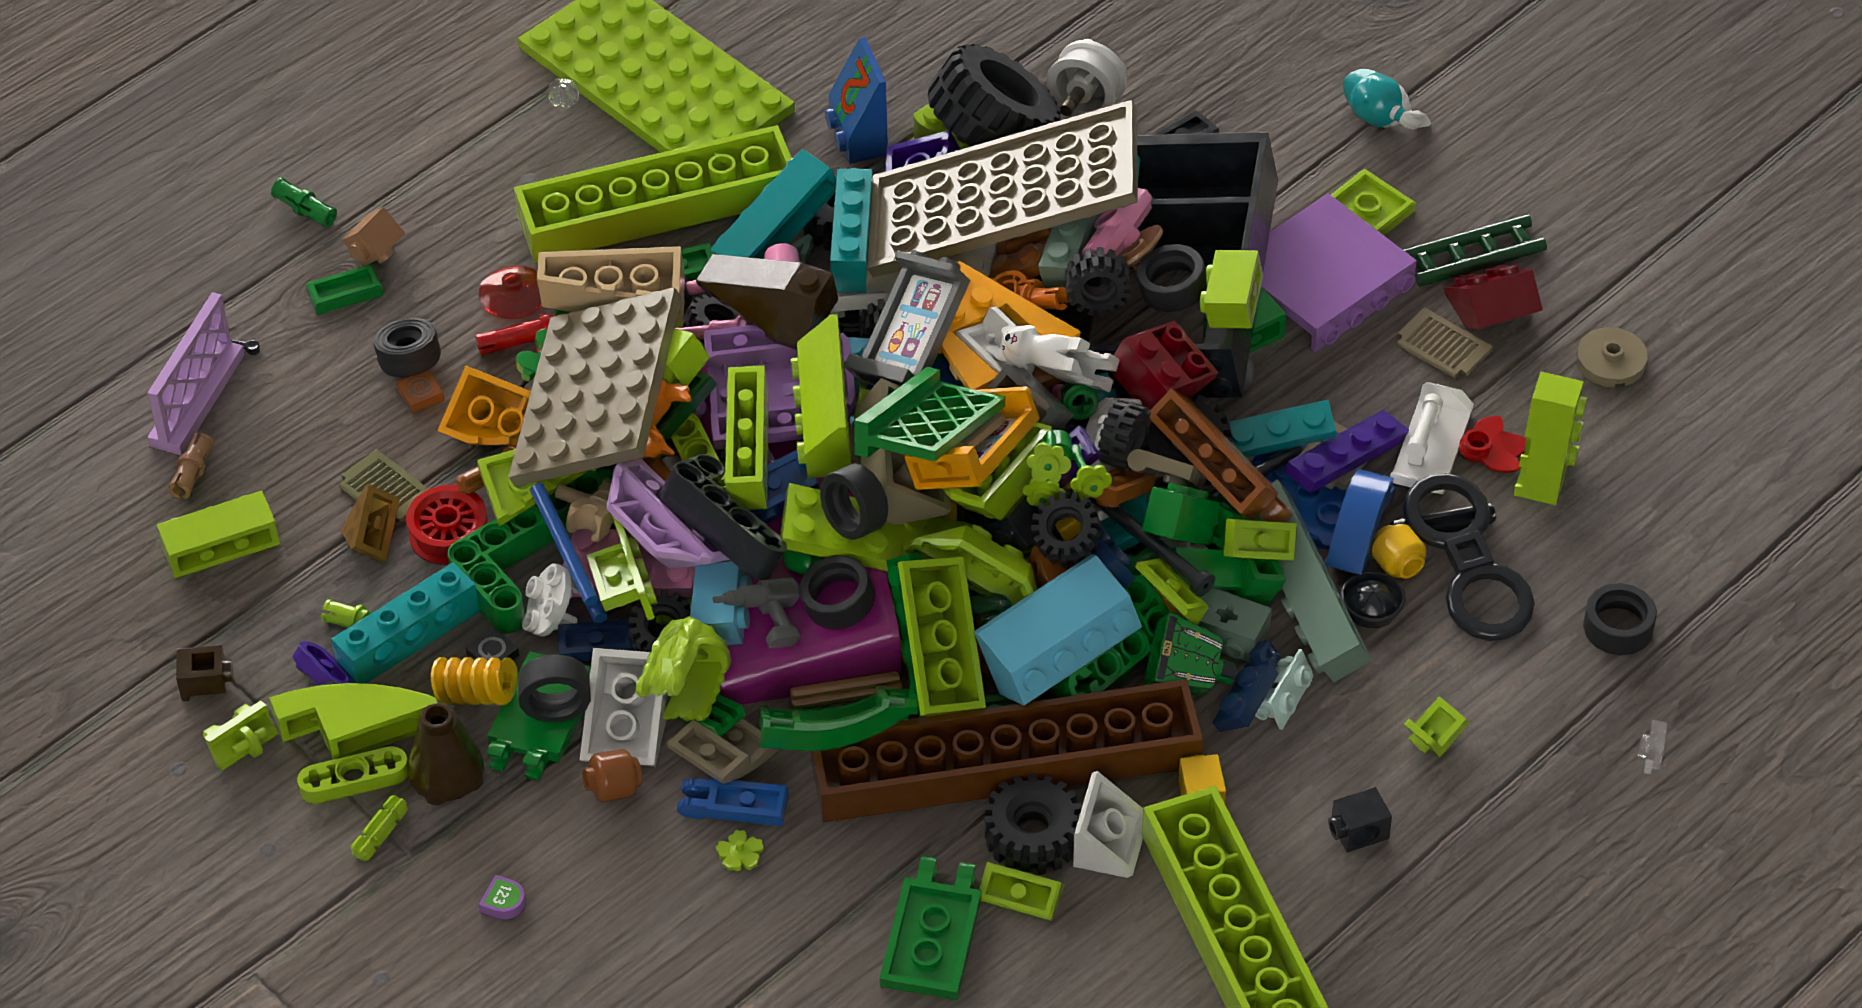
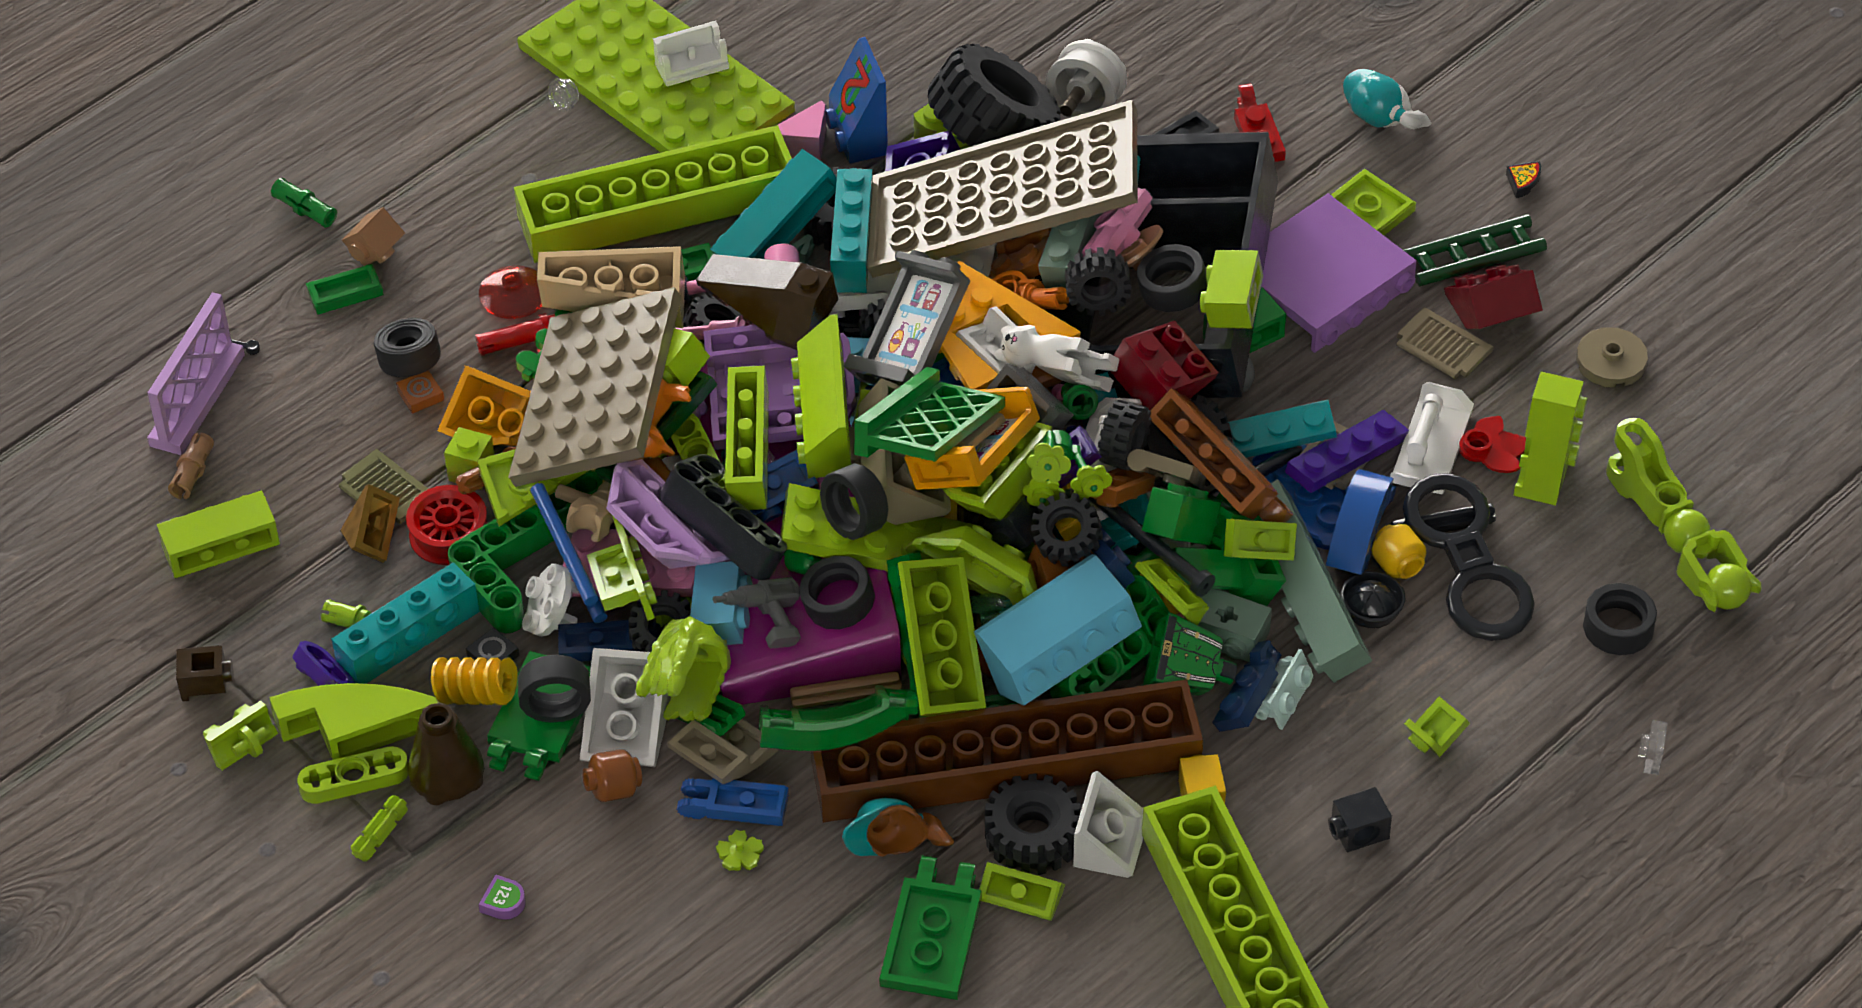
(465, 450): none -> lime brick
(690, 53): none -> white hinge
(806, 130): none -> bright pink slope
(892, 828): none -> dark orange hair
(1257, 118): none -> red plate
(1523, 177): none -> tile
(1686, 531): none -> lime piece

